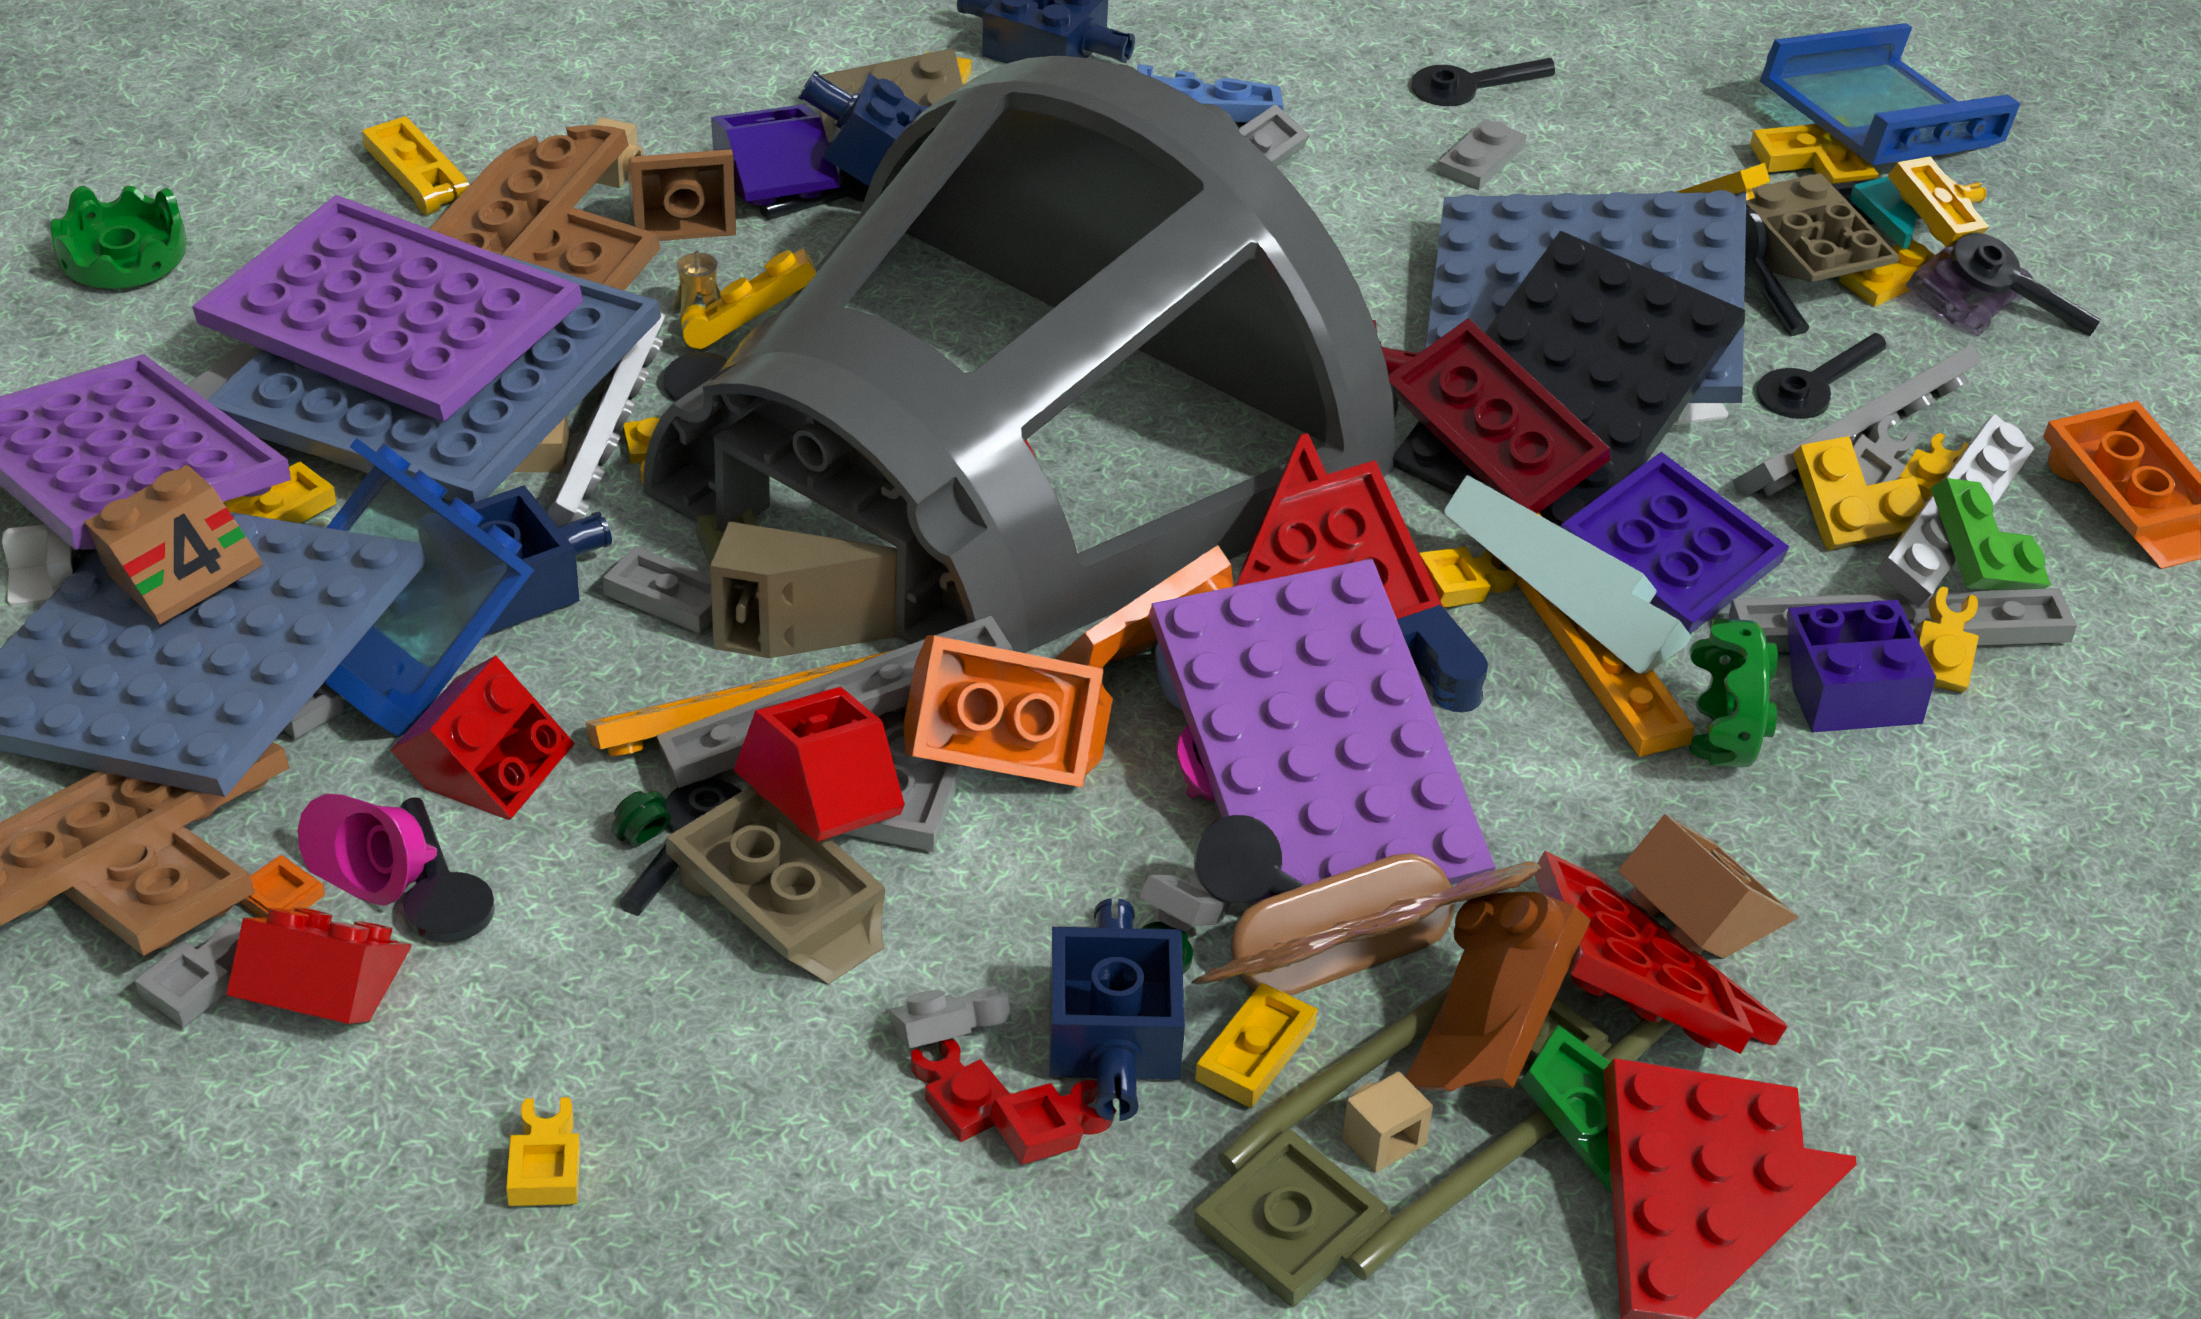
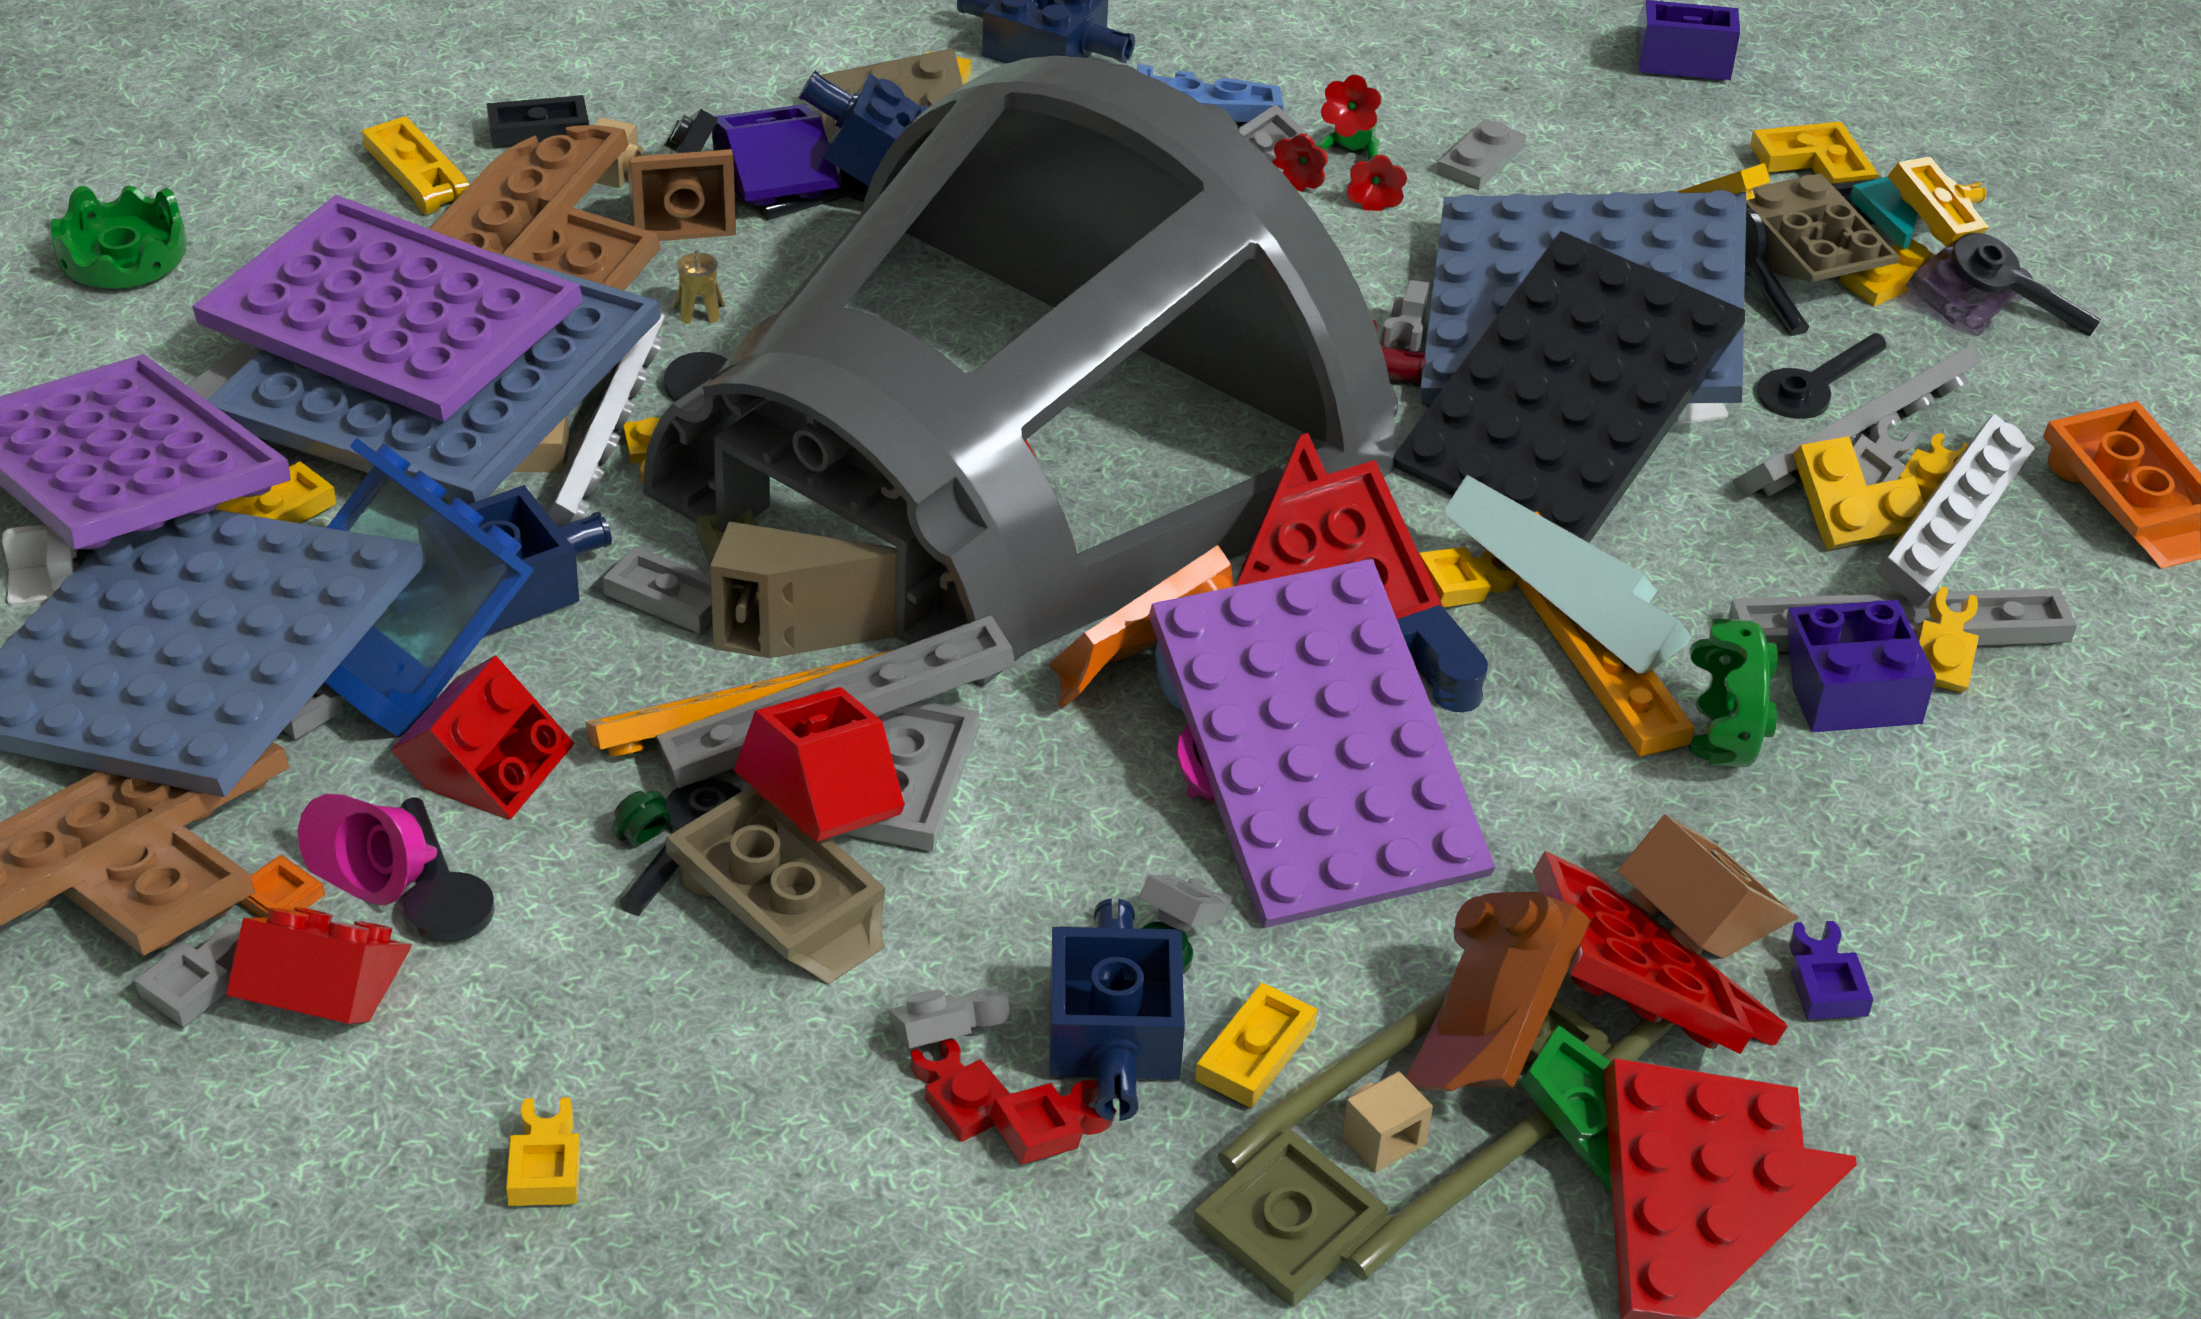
(172, 544): medium nougat slope -> none
(546, 117): none -> black plate
(690, 132): none -> black plate
(747, 299): yellow plate -> none
(1006, 711): orange slope -> none
(1241, 860): black piece -> none
(1352, 922): medium nougat plant -> none
(1353, 112): none -> red plant
(1407, 317): none -> light grey plate
(1456, 86): black piece -> none
(1498, 418): dark red plate -> none
(1681, 538): dark purple plate -> none
(1687, 39): none -> dark purple slope
(1826, 980): none -> dark purple plate
(1875, 101): panel -> none
(1983, 553): bright green plate -> none

